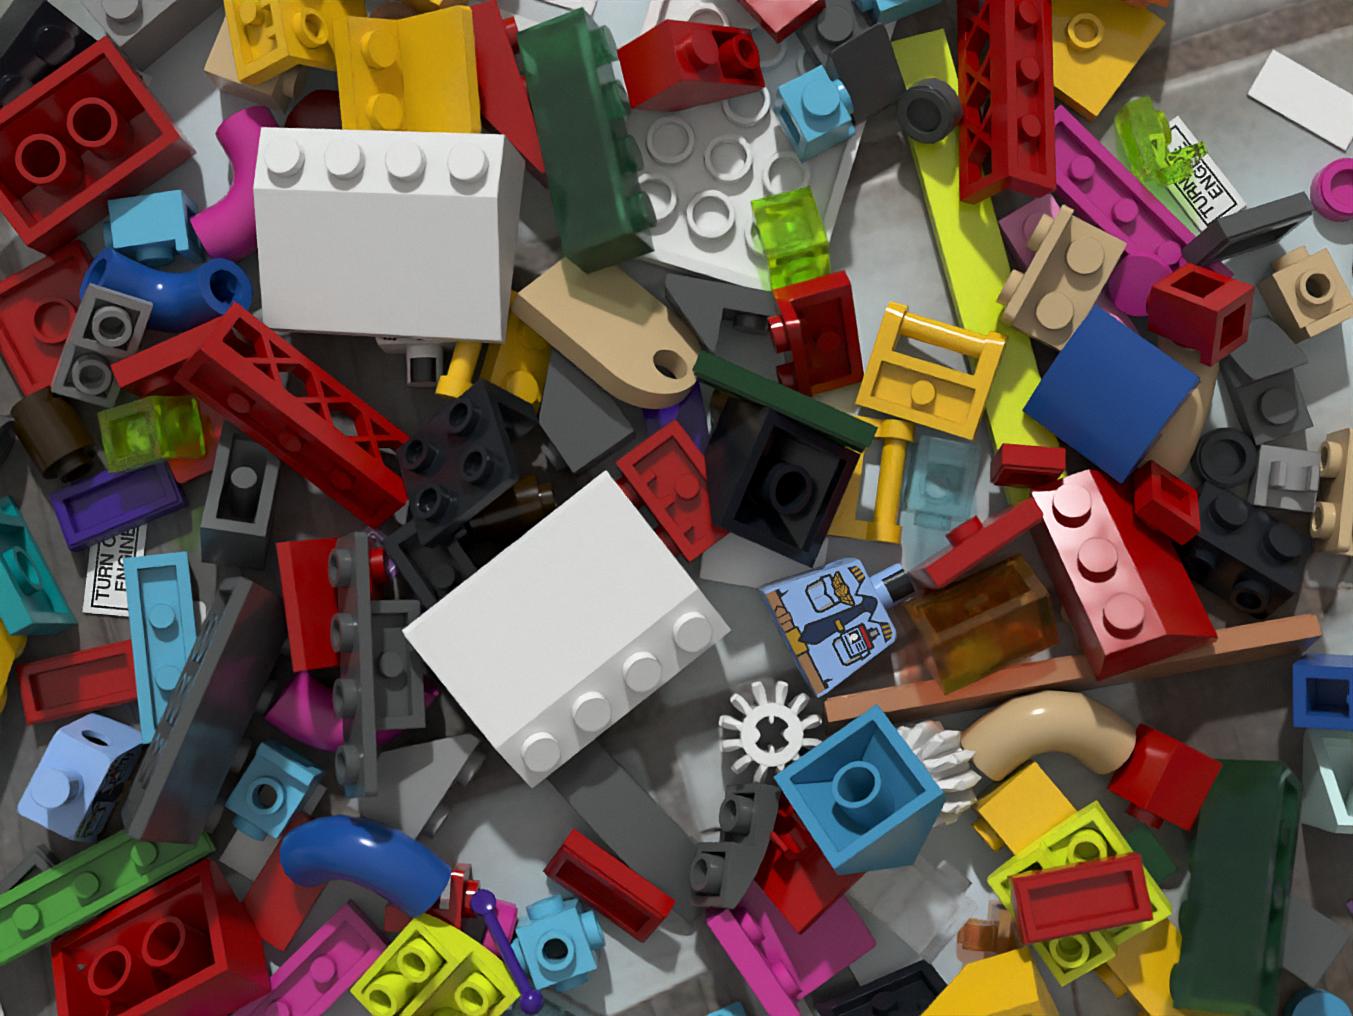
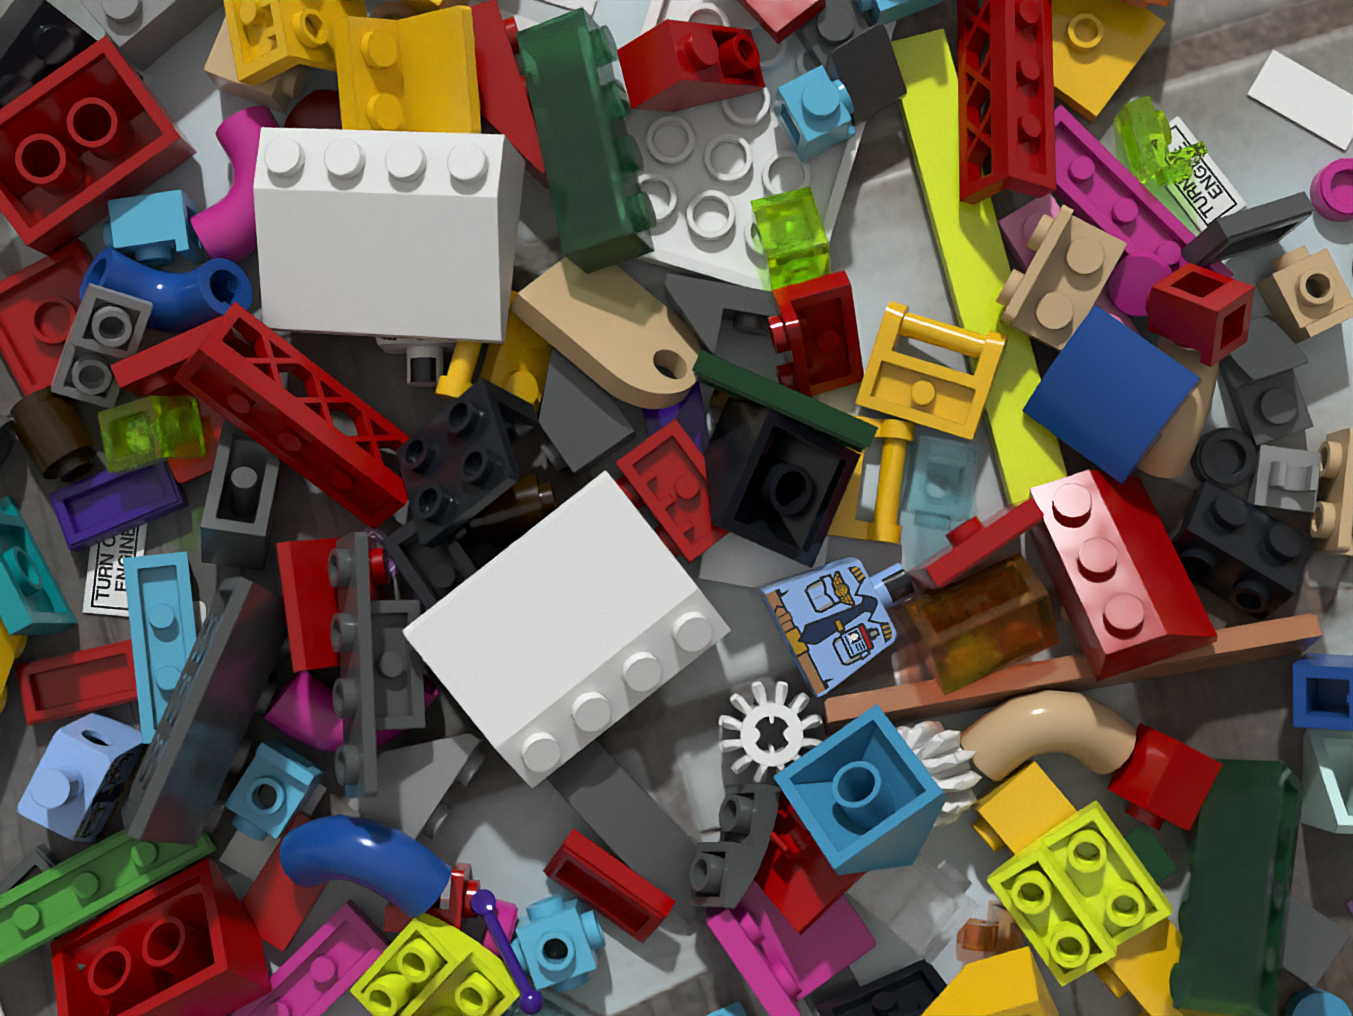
(929, 110): dark grey tile -> none
(1026, 465): red tile -> none
(1080, 898): red tile -> none
(1166, 503): red plate -> none

